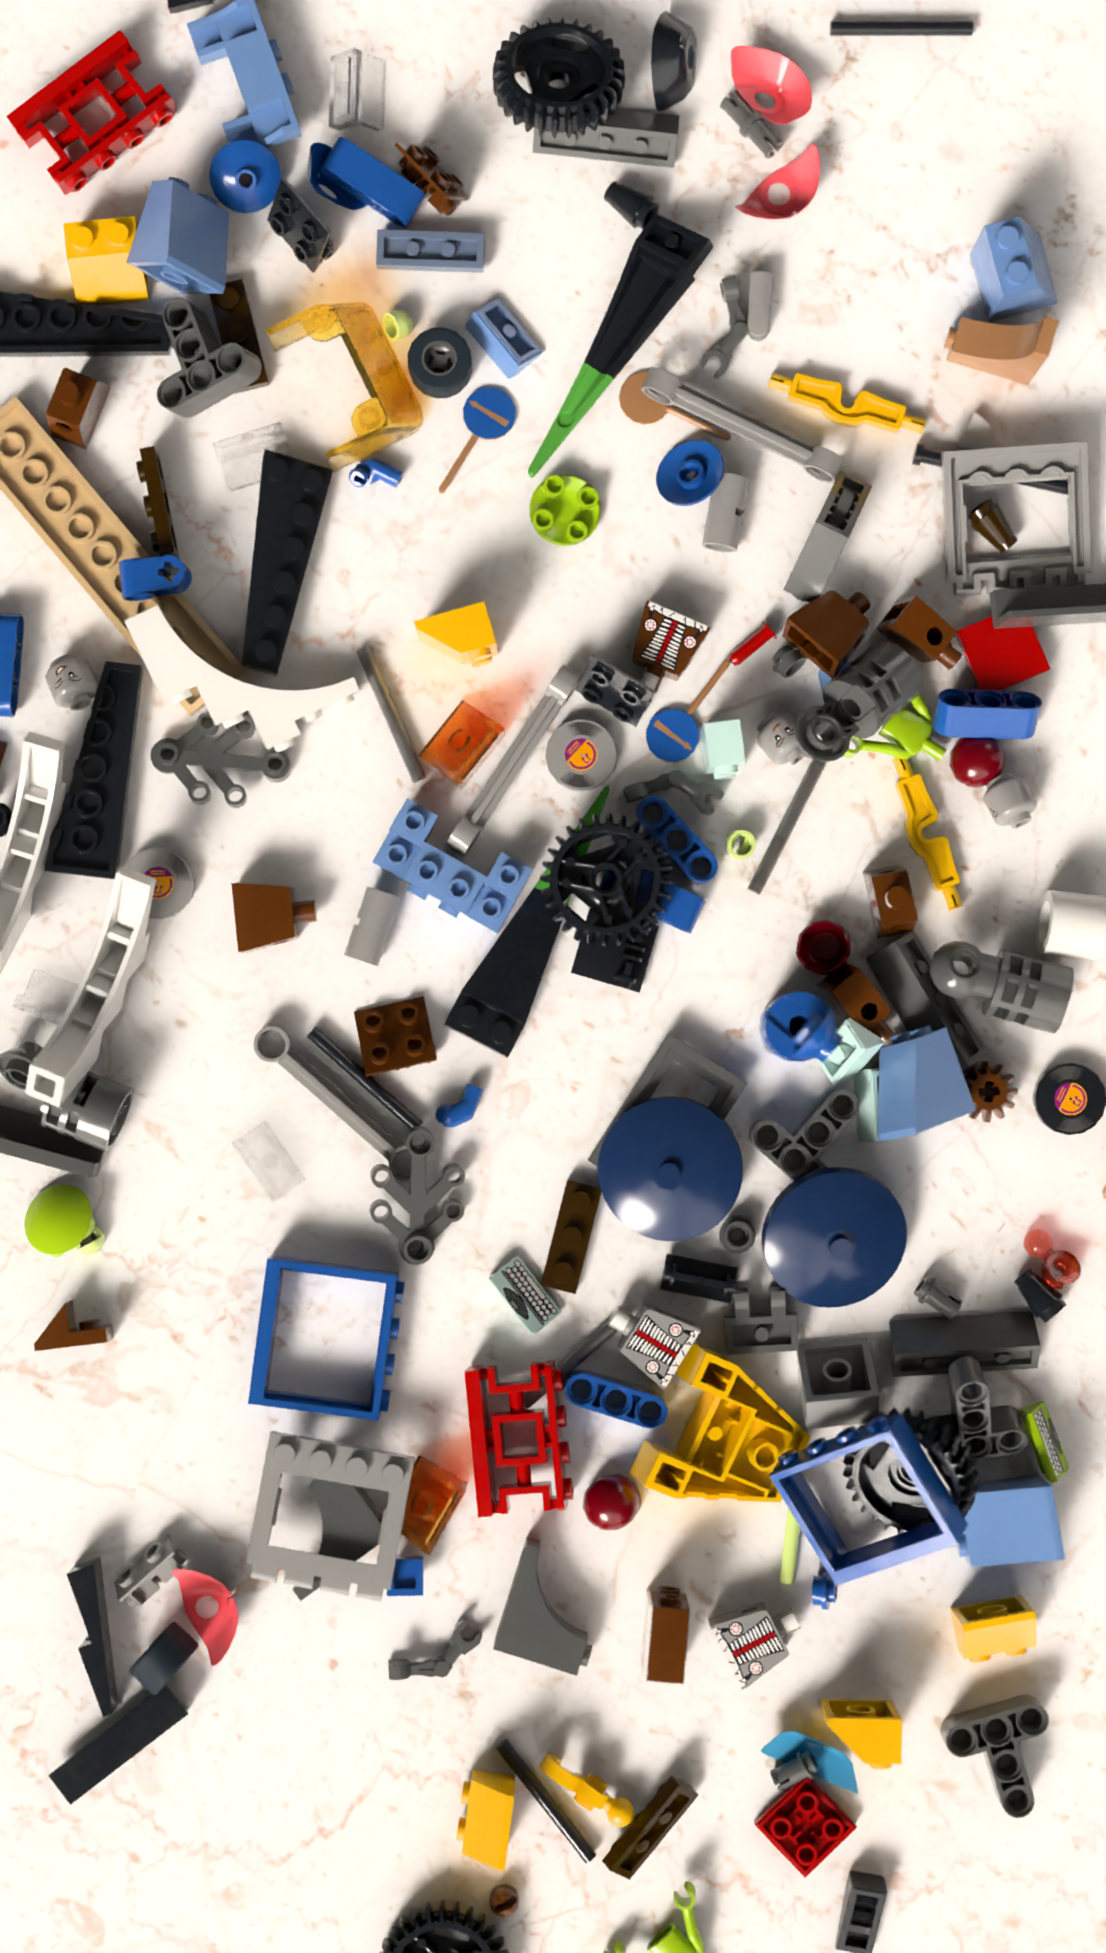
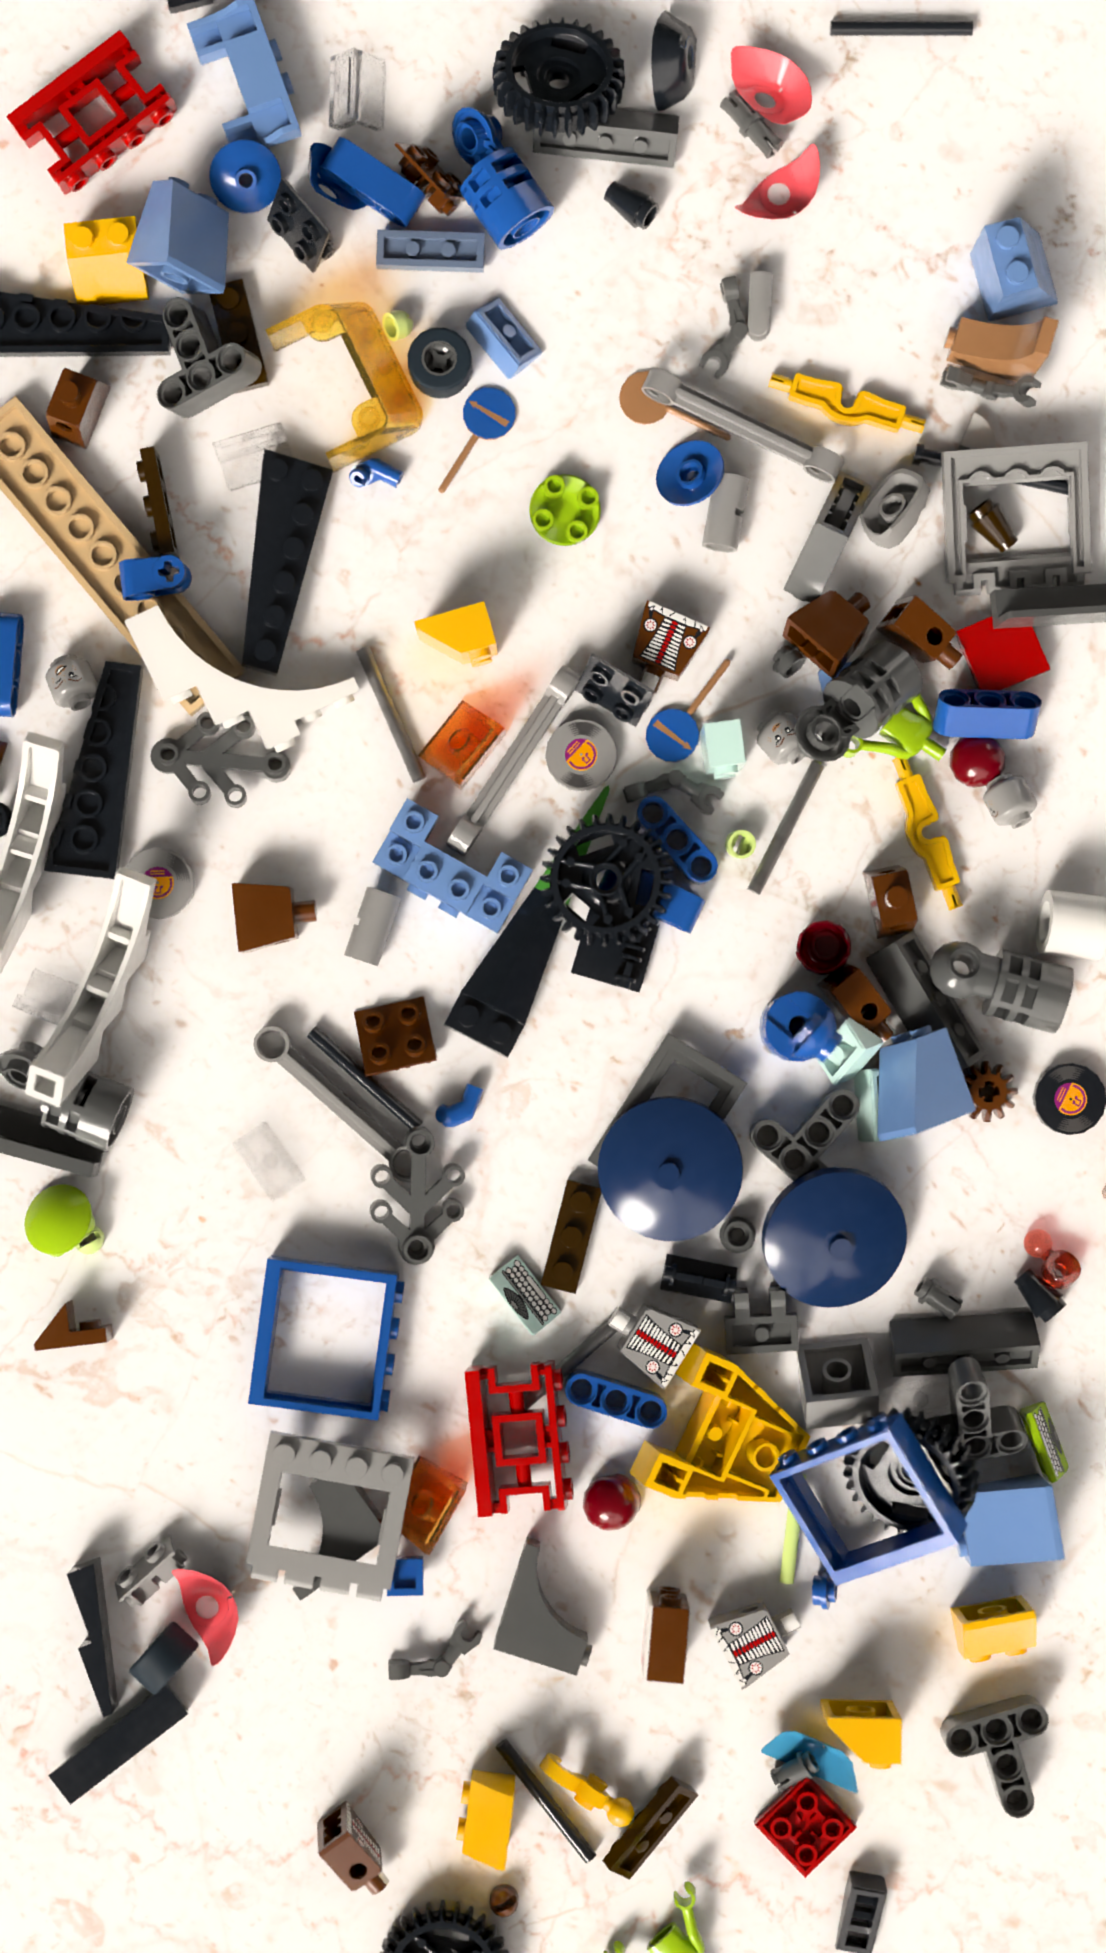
(351, 1850): none -> reddish brown torso
(501, 185): none -> blue cylinder
(649, 287): black plate -> none
(751, 645): red piece -> none
(894, 508): none -> light grey piece
(961, 380): none -> dark grey piece

